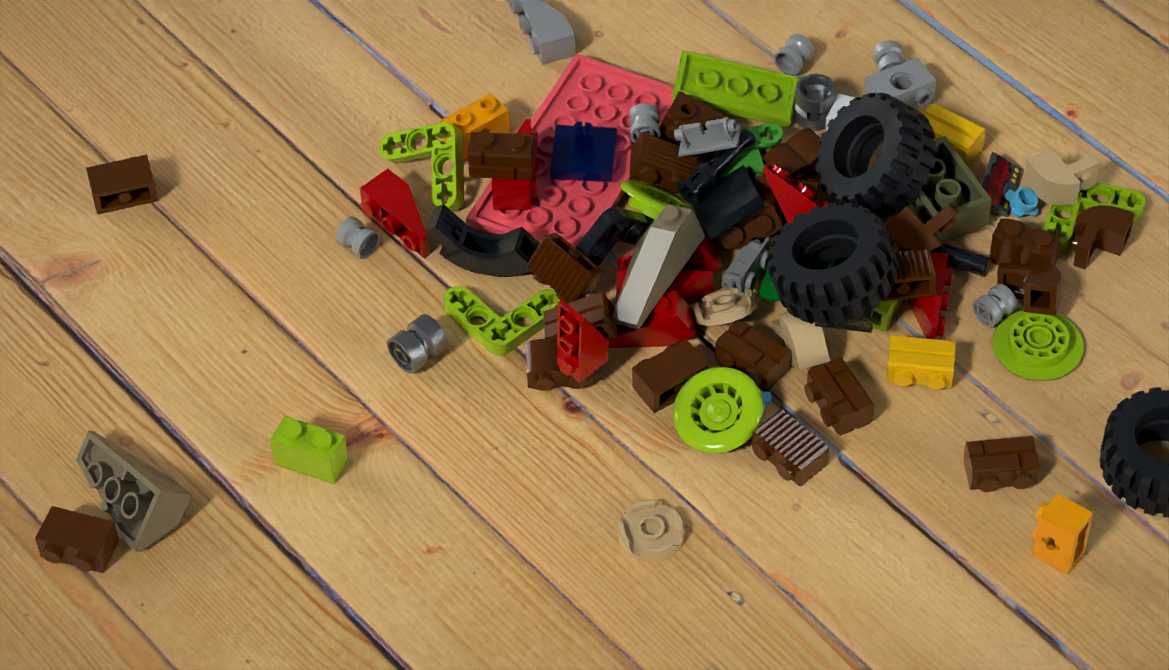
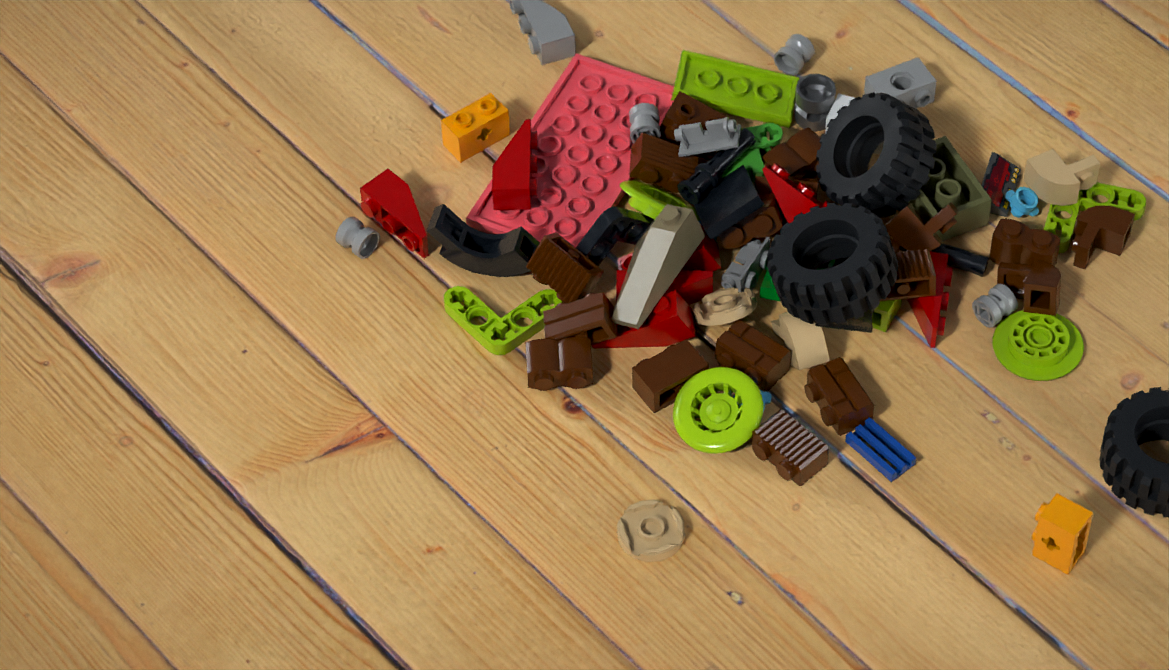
(77, 539): reddish brown brick -> none
(122, 184): reddish brown brick -> none
(134, 493): dark tan wedge -> none
(309, 449): lime brick -> none
(421, 341): flat silver wheel -> none
(440, 154): lime beam -> none
(501, 155): reddish brown brick -> none
(579, 344): red slope -> none
(583, 153): clear blue tile -> none
(884, 445): none -> blue tile
(888, 55): light grey wheel -> none
(921, 362): yellow brick -> none
(963, 134): yellow brick -> none
(1001, 463): reddish brown brick -> none

